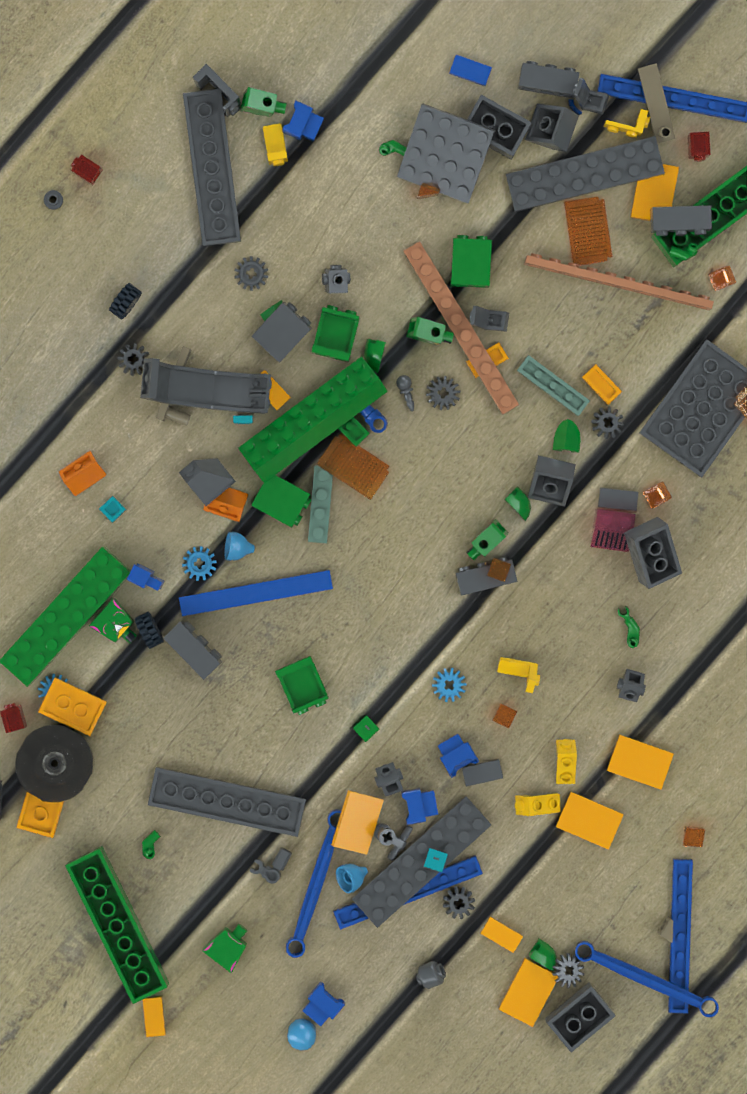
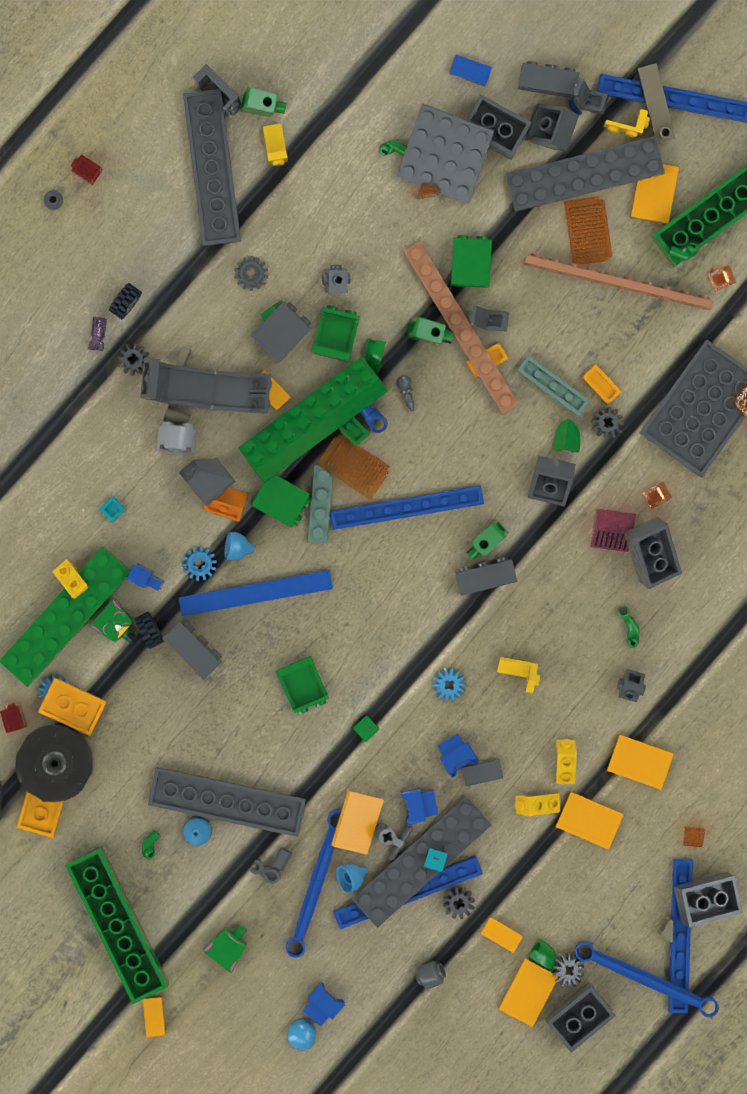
(70, 578): none -> yellow bracket
(82, 473): orange panel -> none
(97, 333): none -> clear purple bar
(176, 439): none -> light grey brick
(197, 831): none -> dark azure helmet
(243, 419): teal tile -> none
(303, 122): blue piece -> none
(389, 779): dark grey brick -> none
(407, 507): none -> blue tile
(437, 397): dark grey gear -> none
(498, 569): clear orange slope -> none
(504, 715): clear orange slope -> none
(519, 502): green brick -> none
(618, 499): dark grey tile -> none
(680, 220): dark grey brick -> none
(699, 146): clear red brick -> none
(708, 899): none -> dark grey brick

